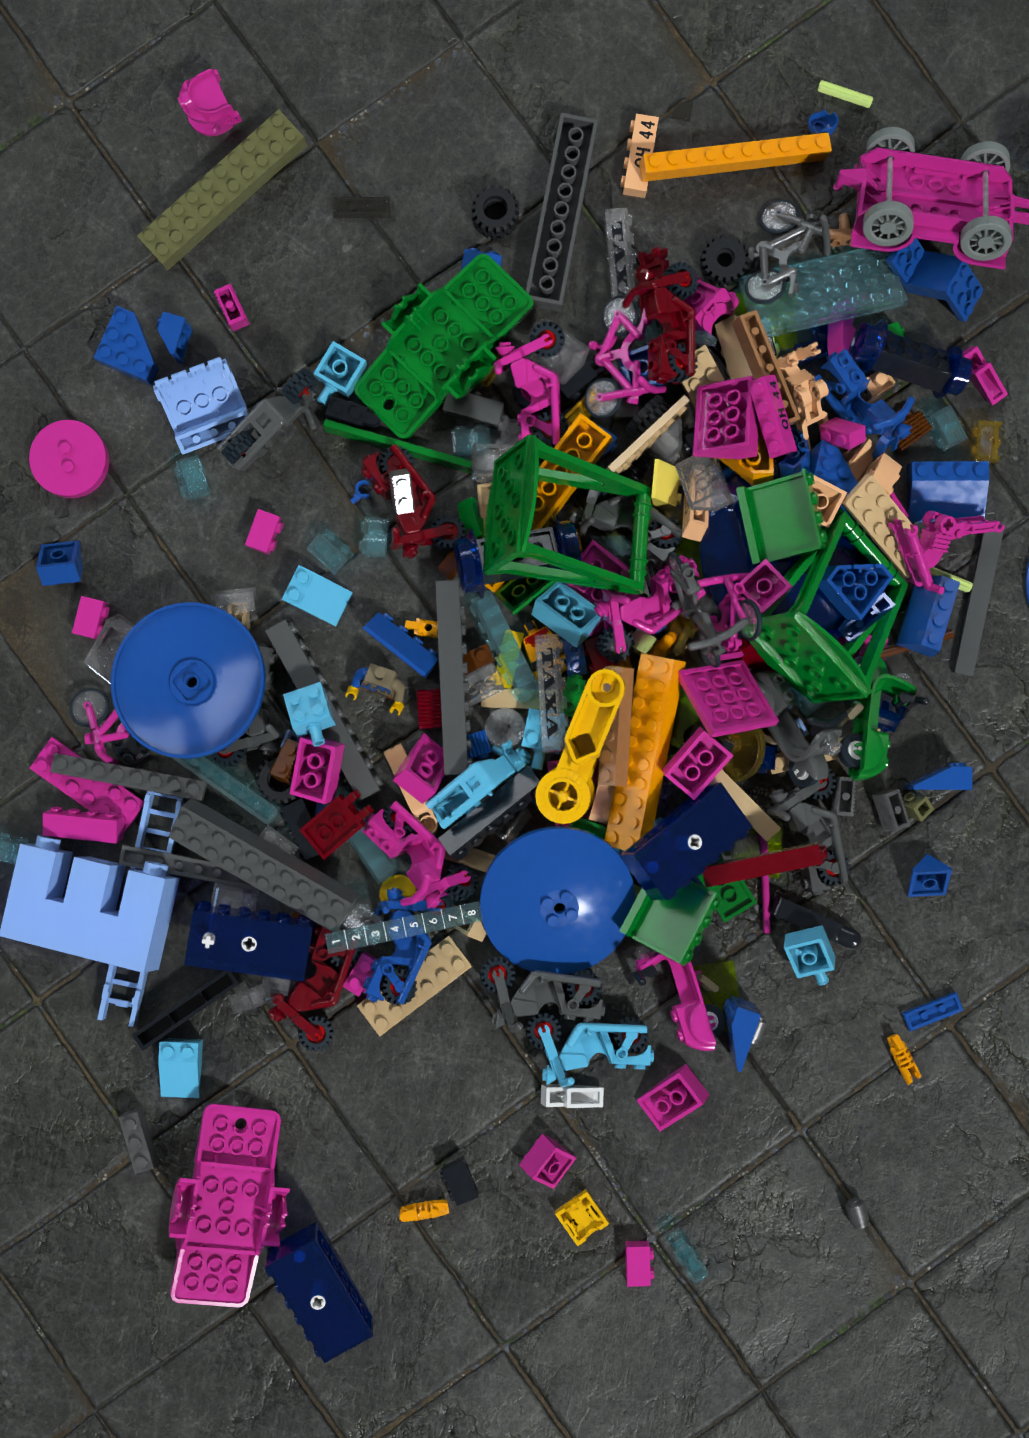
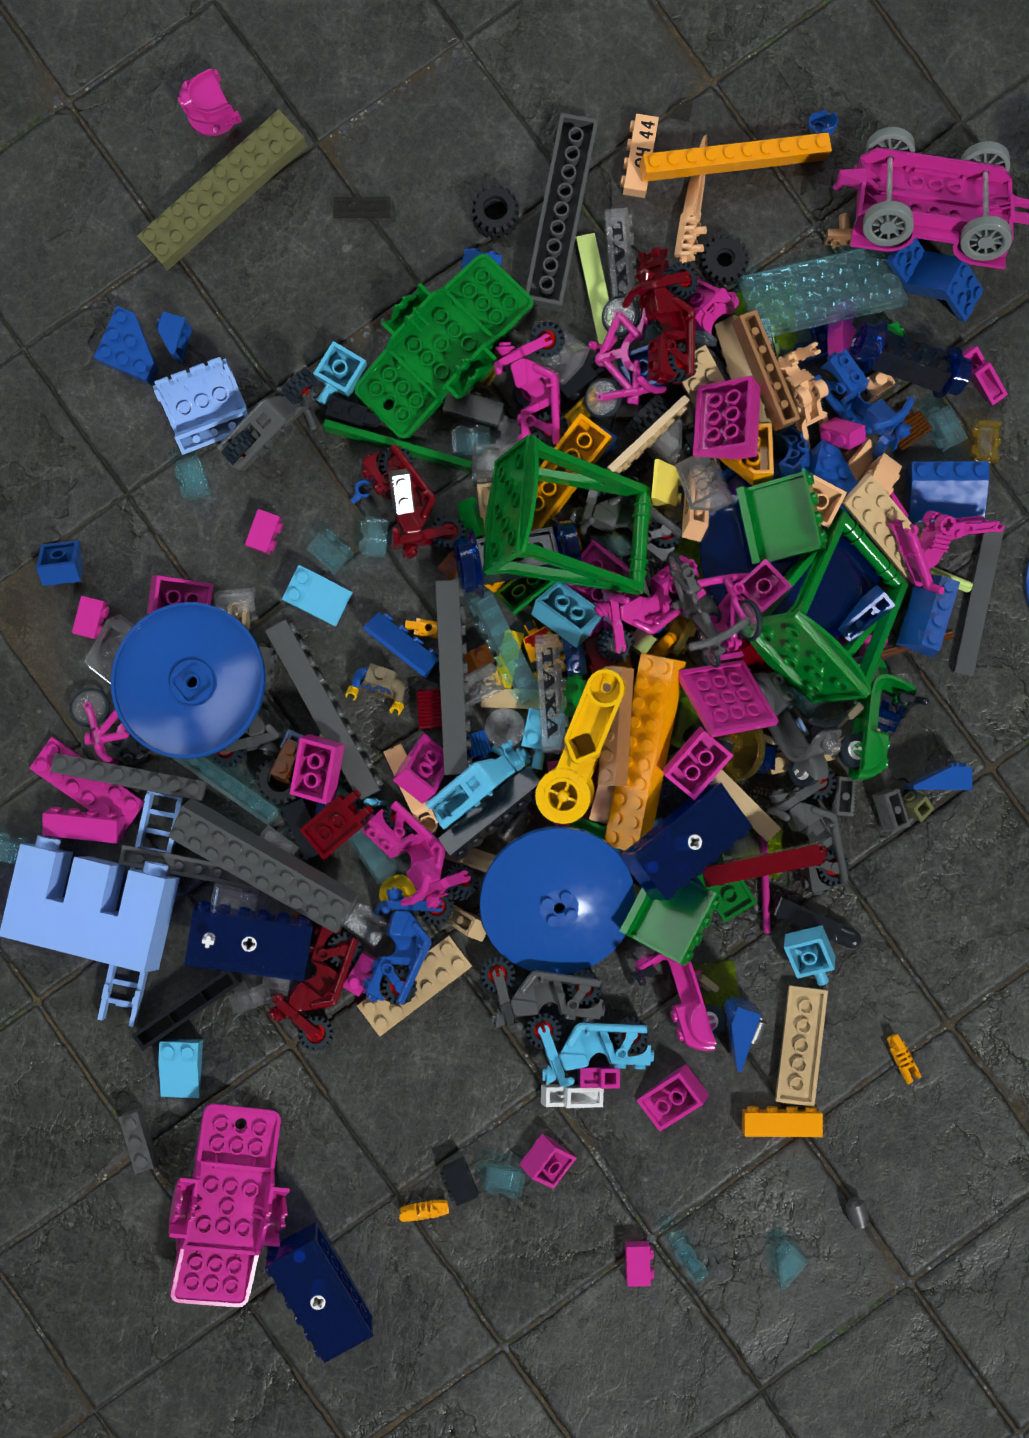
(69, 459): dark pink brick -> none
(169, 591): none -> dark pink slope
(231, 307): dark pink brick -> none
(309, 712): medium azure brick -> none
(374, 802): none -> medium azure piece
(403, 927): clear light blue tile -> none
(504, 1180): none -> clear light blue brick
(577, 1210): yellow brick -> none
(594, 280): none -> yellowish green tile
(599, 1076): none -> dark pink brick
(689, 223): none -> light nougat piece
(772, 416): dark pink brick -> none
(779, 218): piece -> none
(782, 1122): none -> light orange brick
(789, 1264): none -> clear light blue slope
(801, 1045): none -> tan plate
(845, 94): yellowish green axle -> none
(854, 587): blue brick -> none
(929, 878): blue slope -> none
(932, 1011): blue tile -> none

